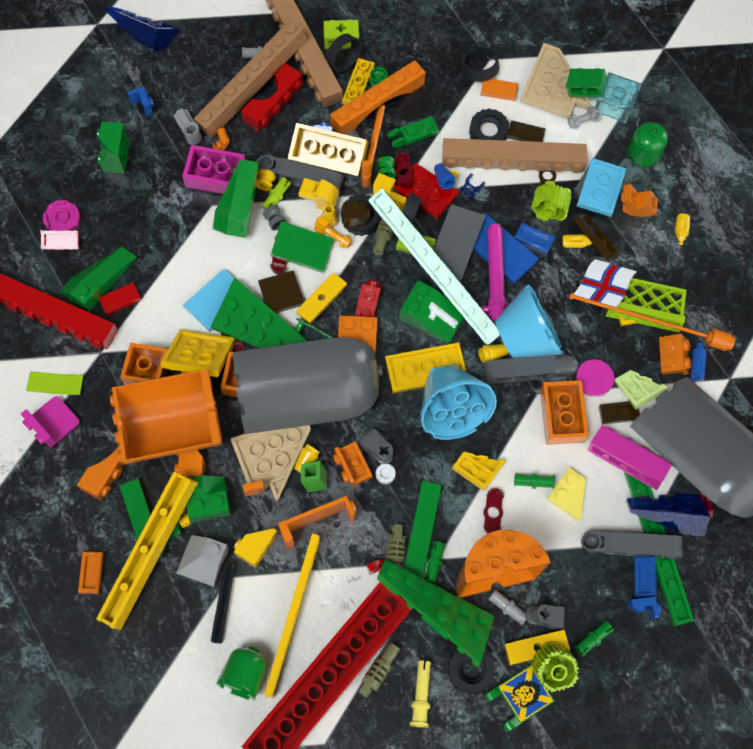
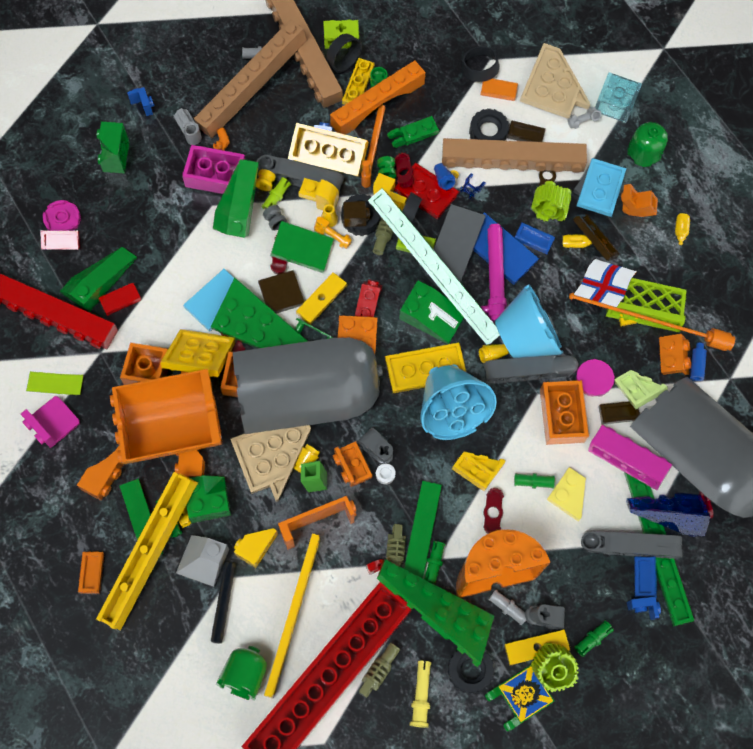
(142, 29): clear blue wedge -> none
(253, 488): orange tile -> none
(259, 112): red arch -> none
(586, 82): green brick -> none

